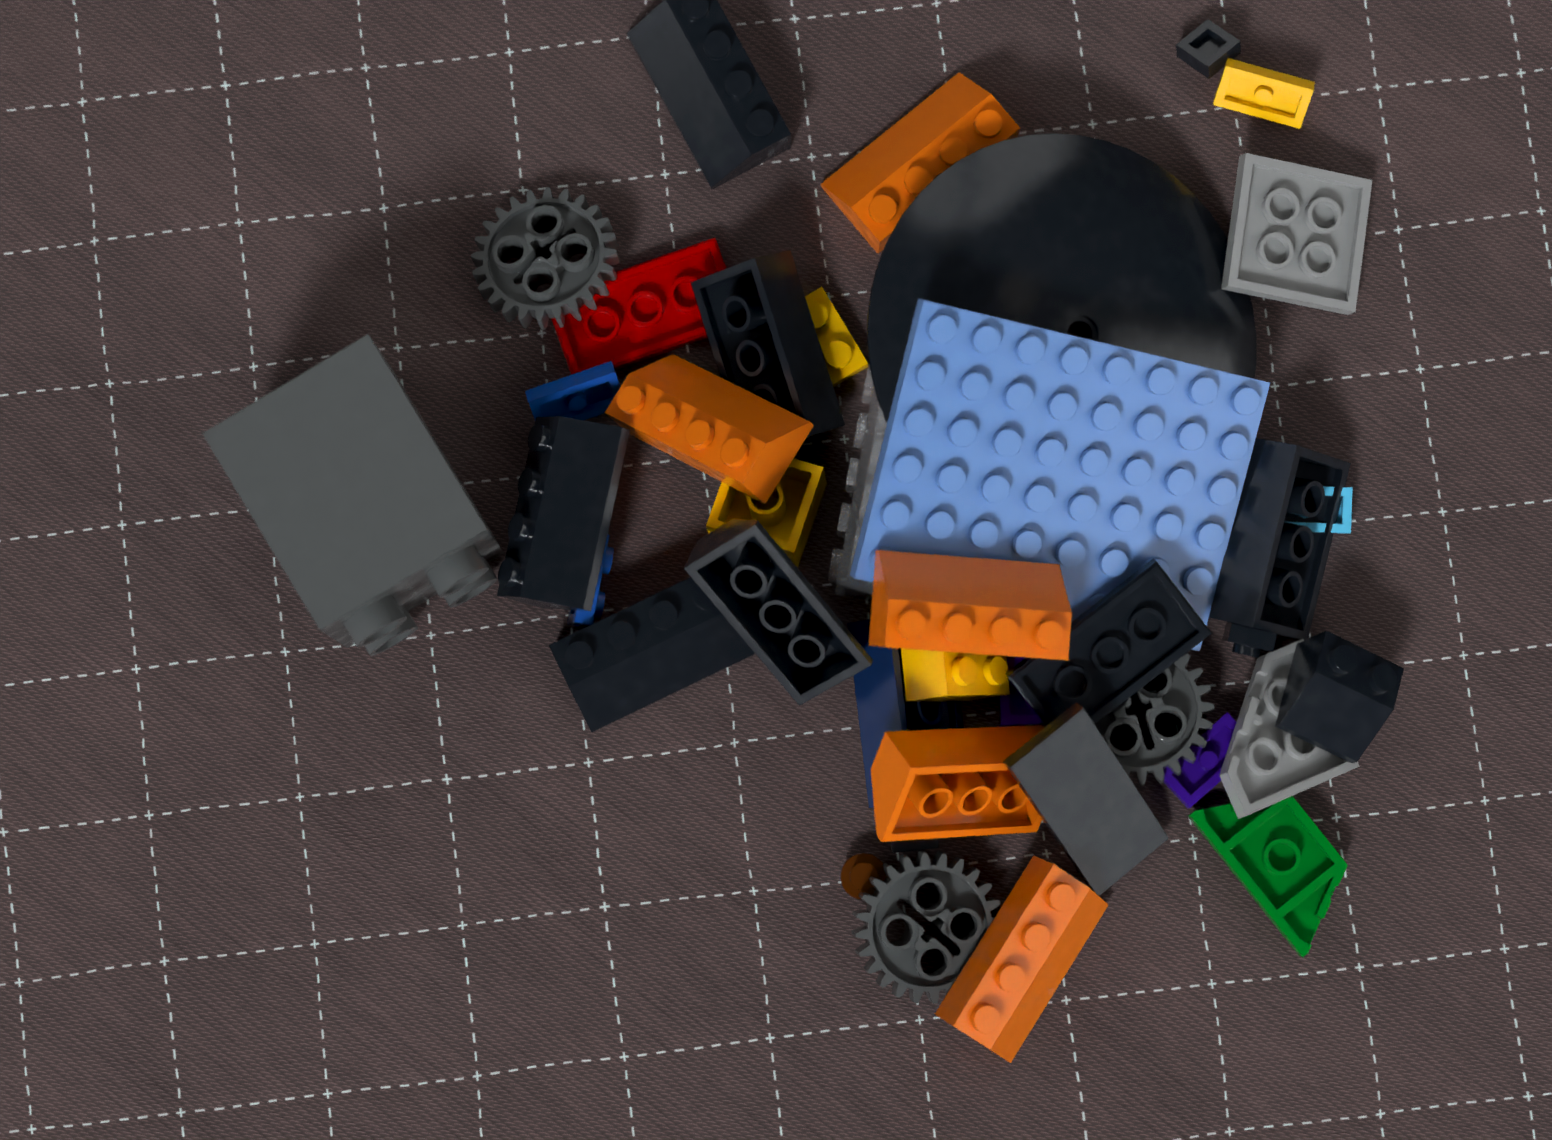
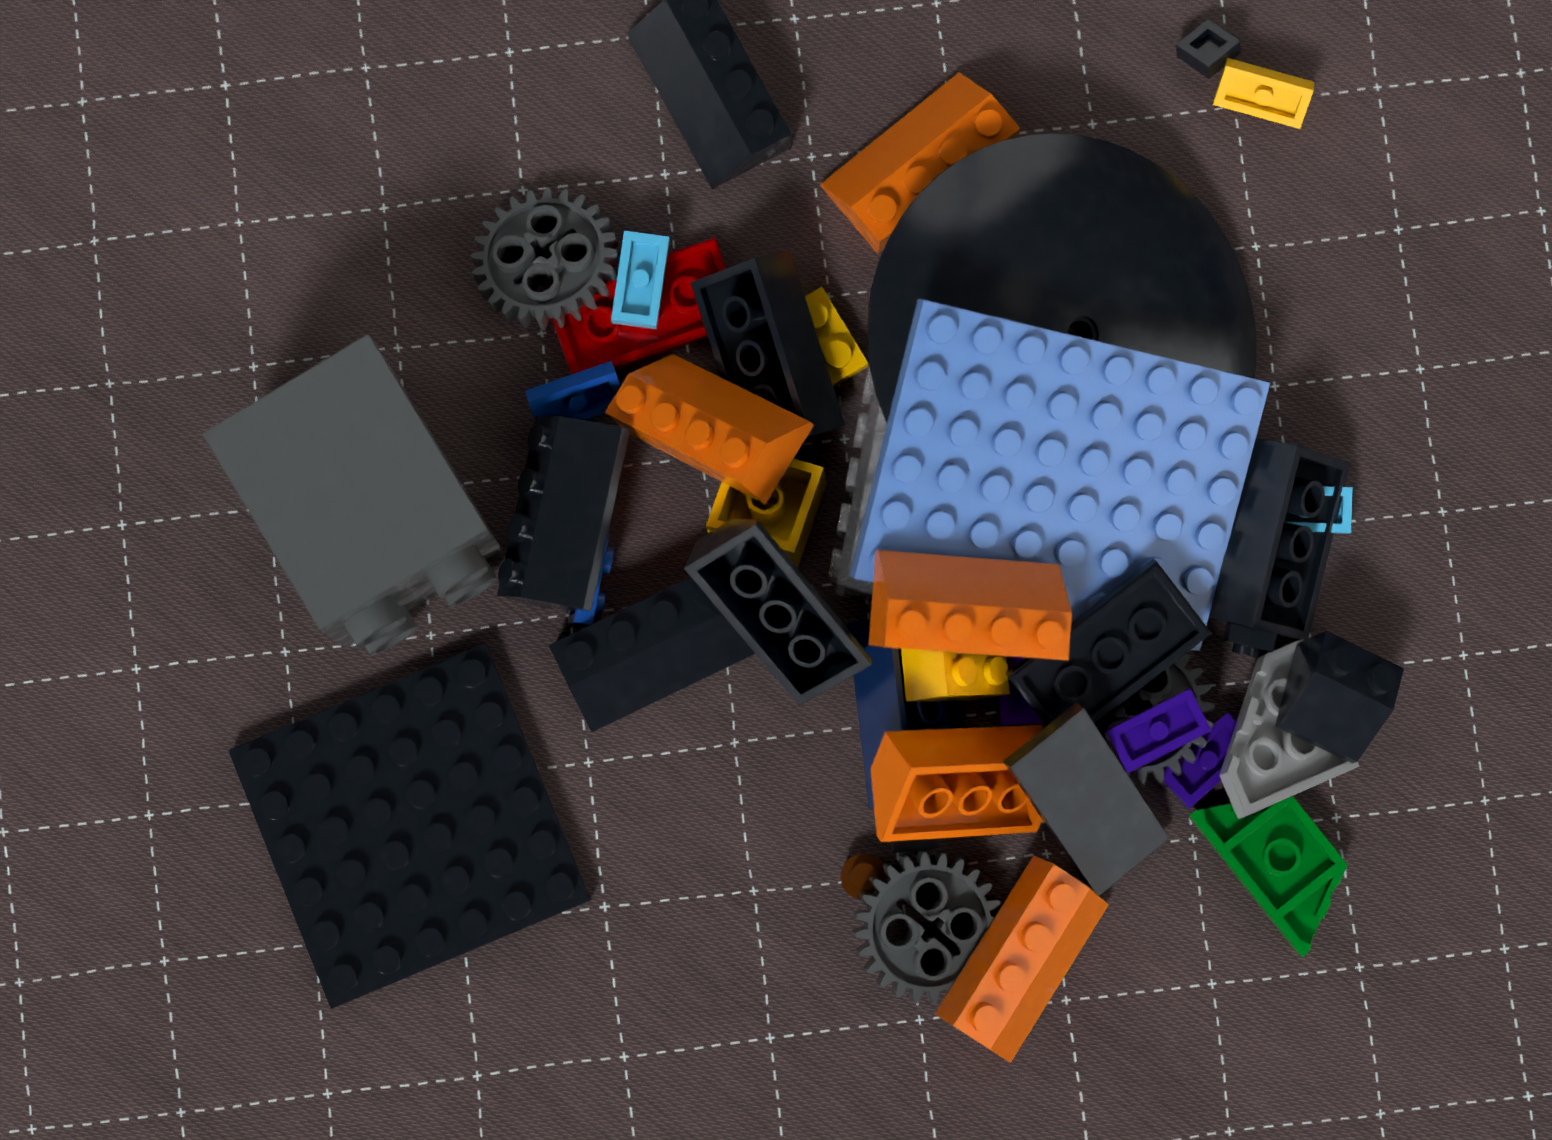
(409, 826): none -> black plate
(640, 279): none -> medium azure plate
(1158, 730): none -> dark purple plate
(1297, 234): light grey plate -> none

